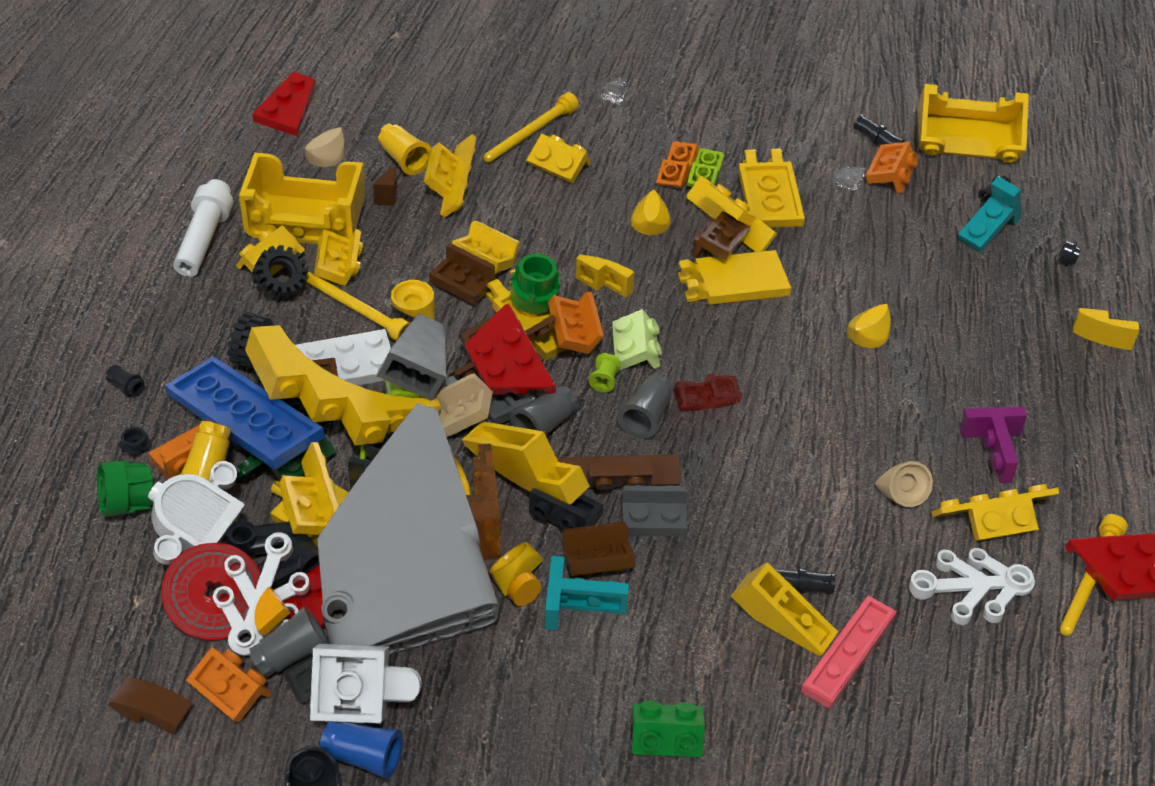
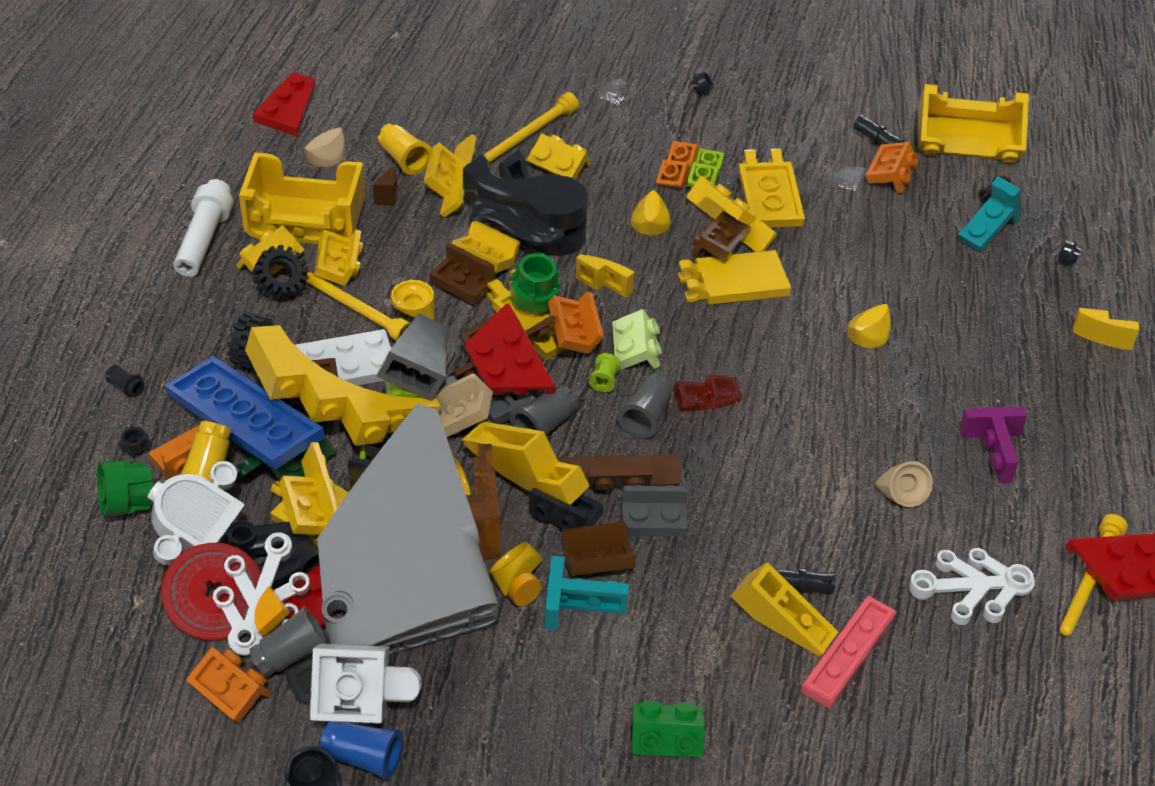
(147, 700): reddish brown slope -> none
(535, 210): none -> black animal
(702, 83): none -> black plate
(999, 516): yellow bracket -> none

